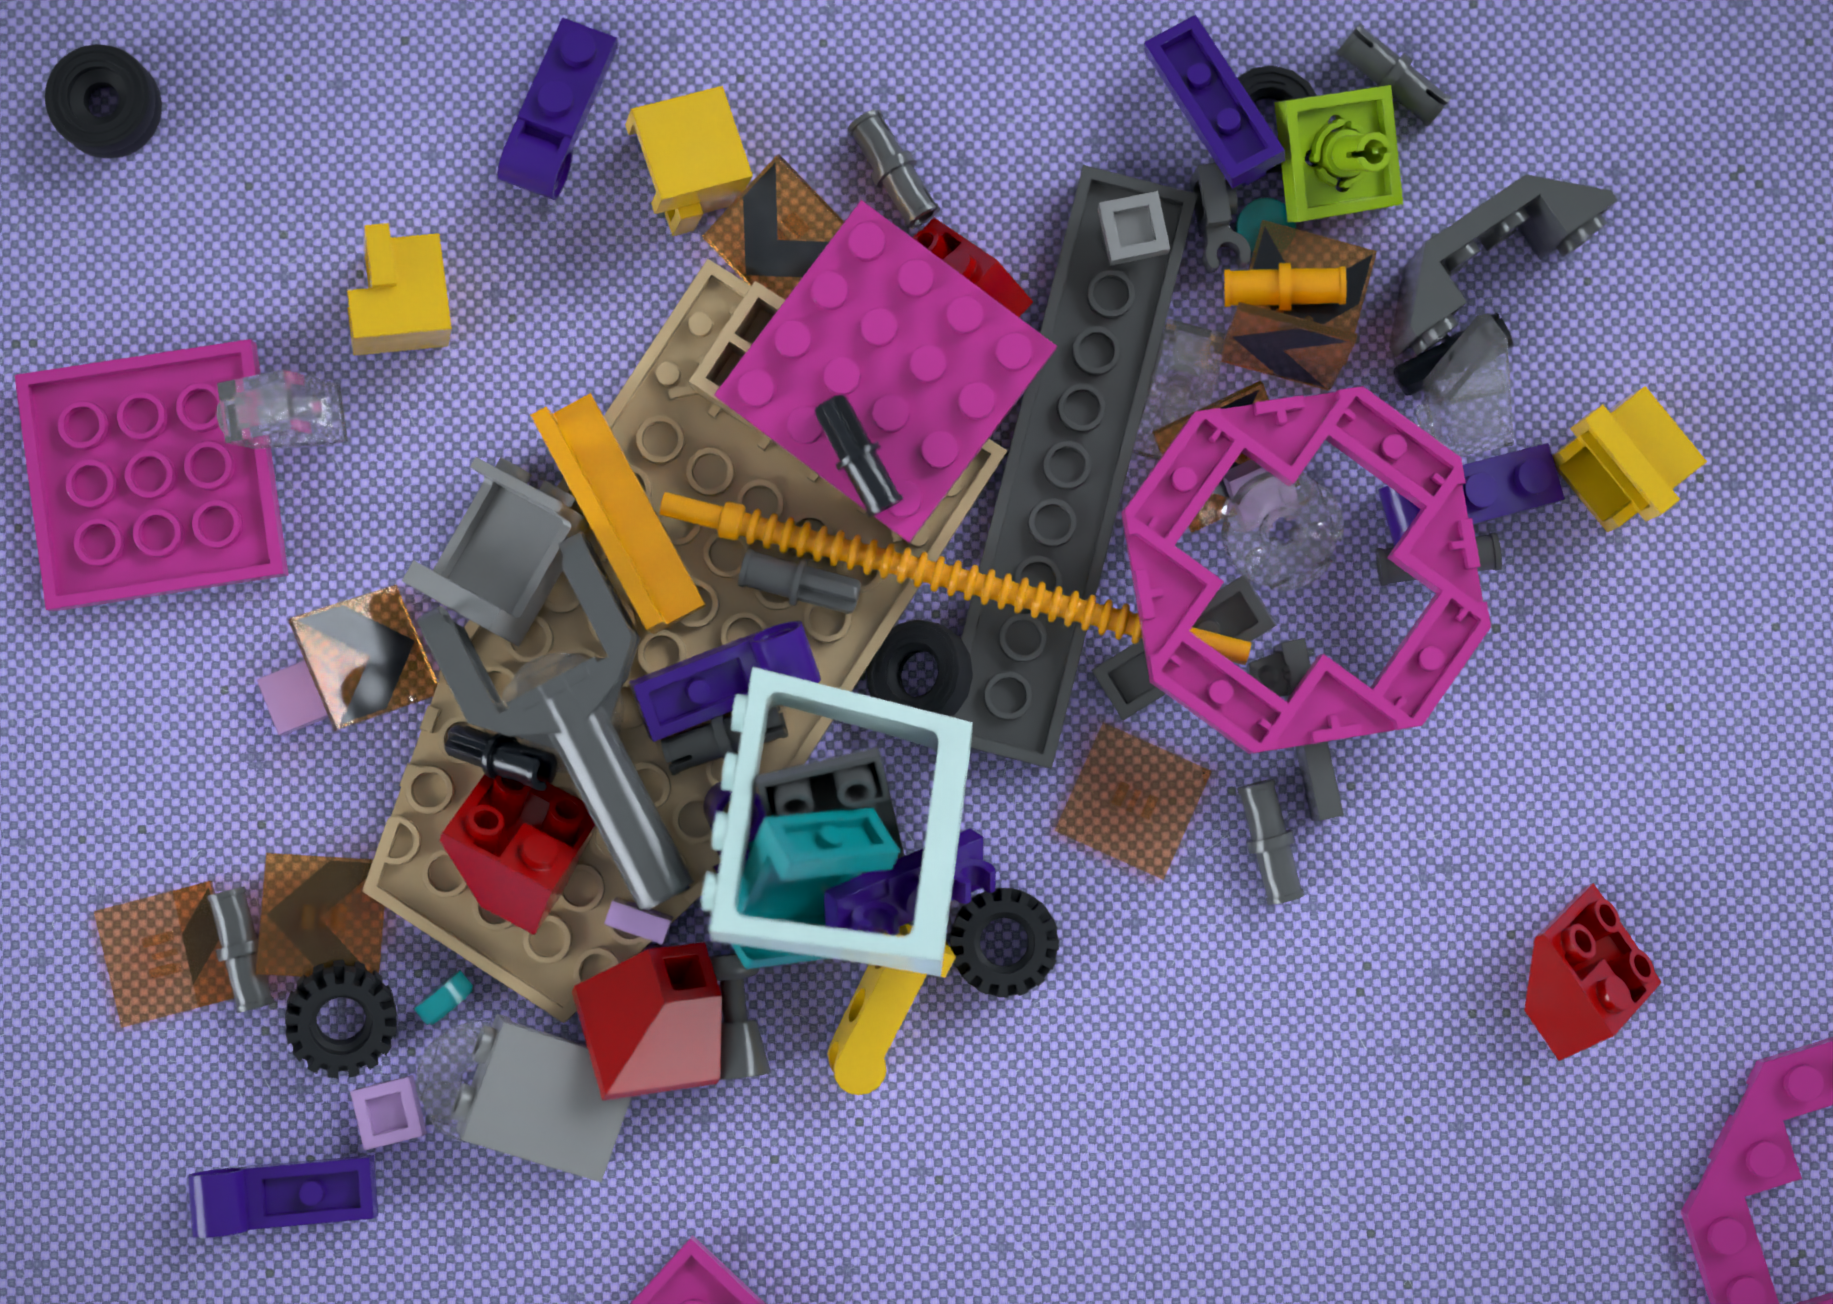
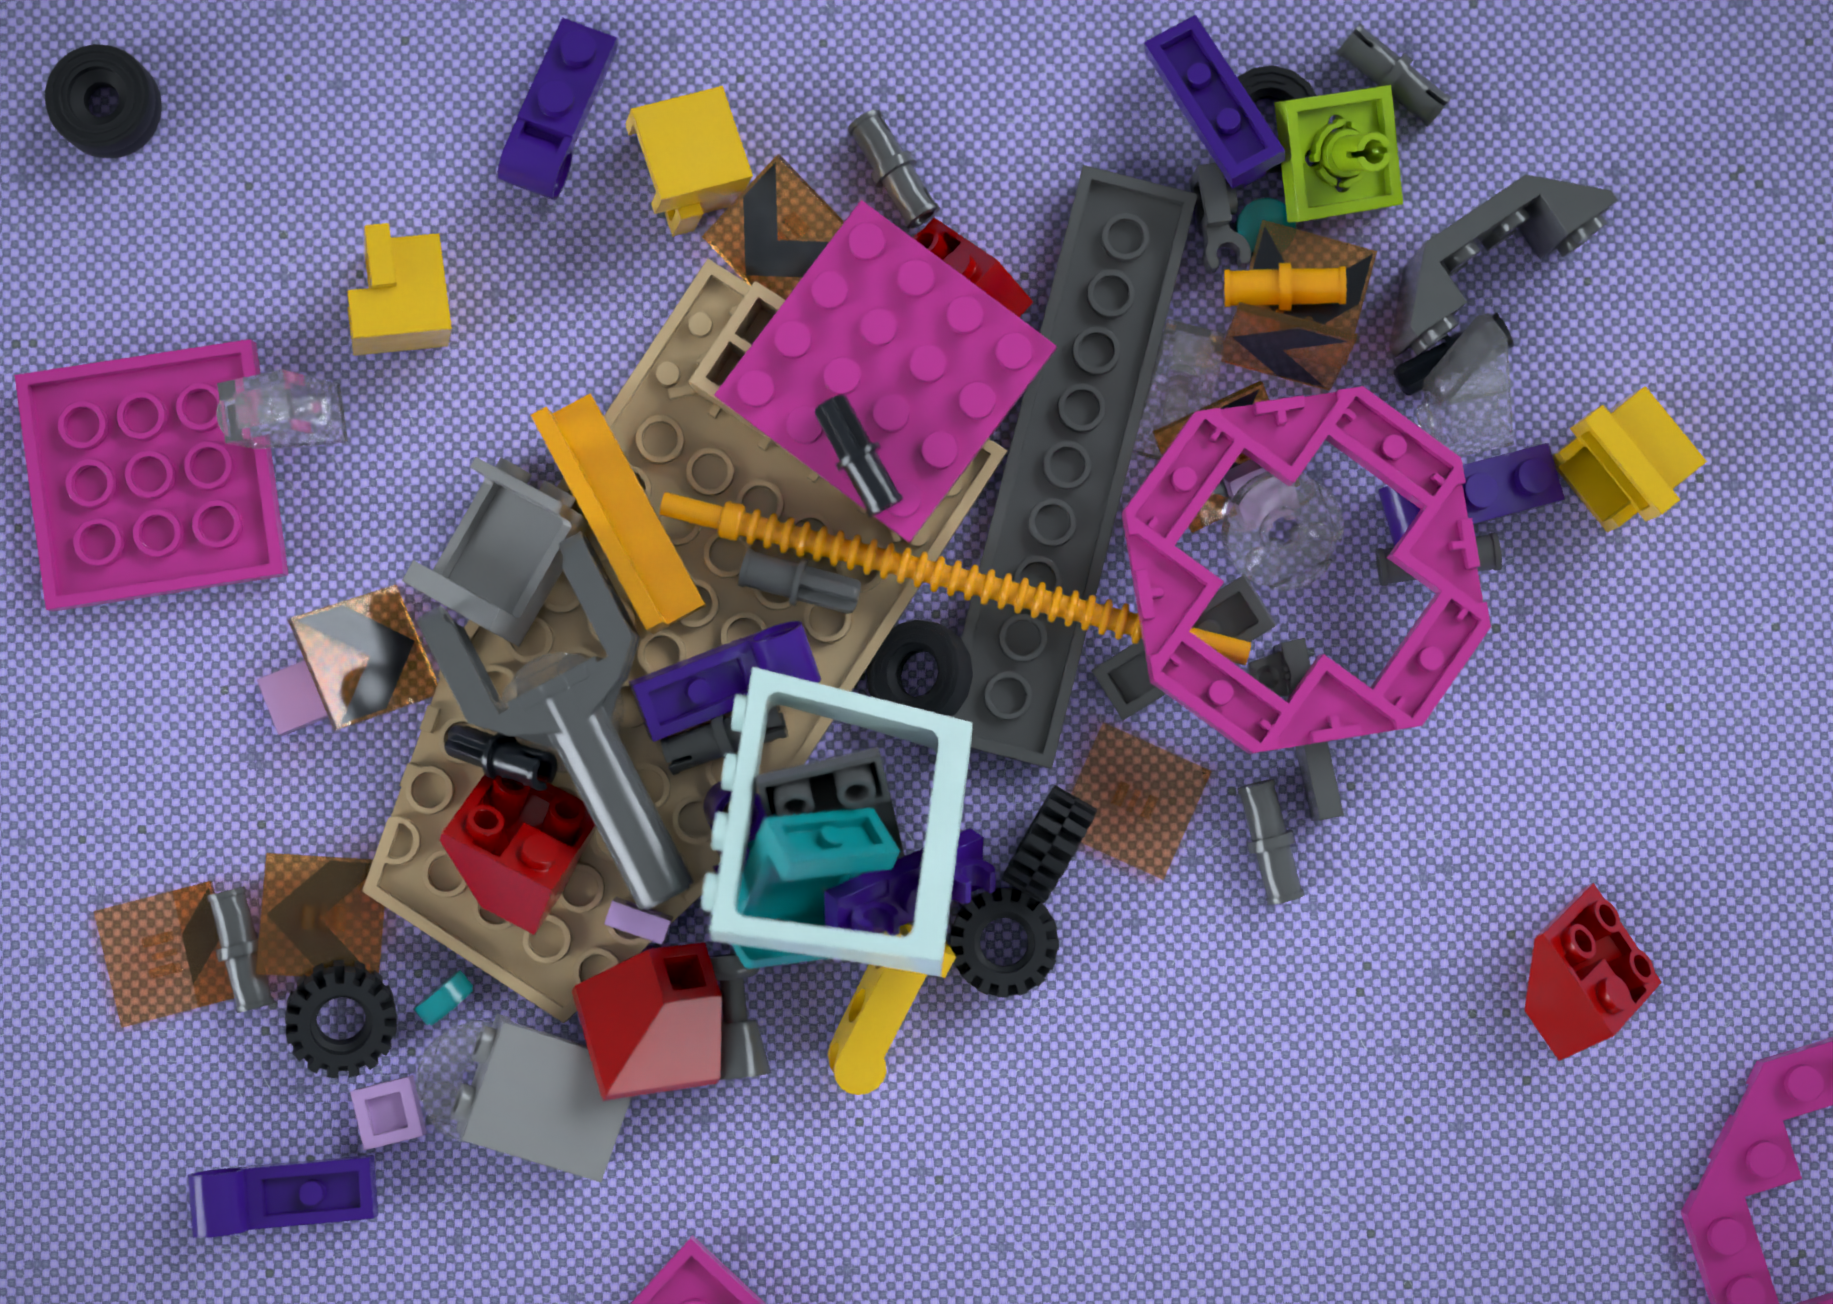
(1049, 844): none -> black tyre
(1133, 228): light grey plate -> none

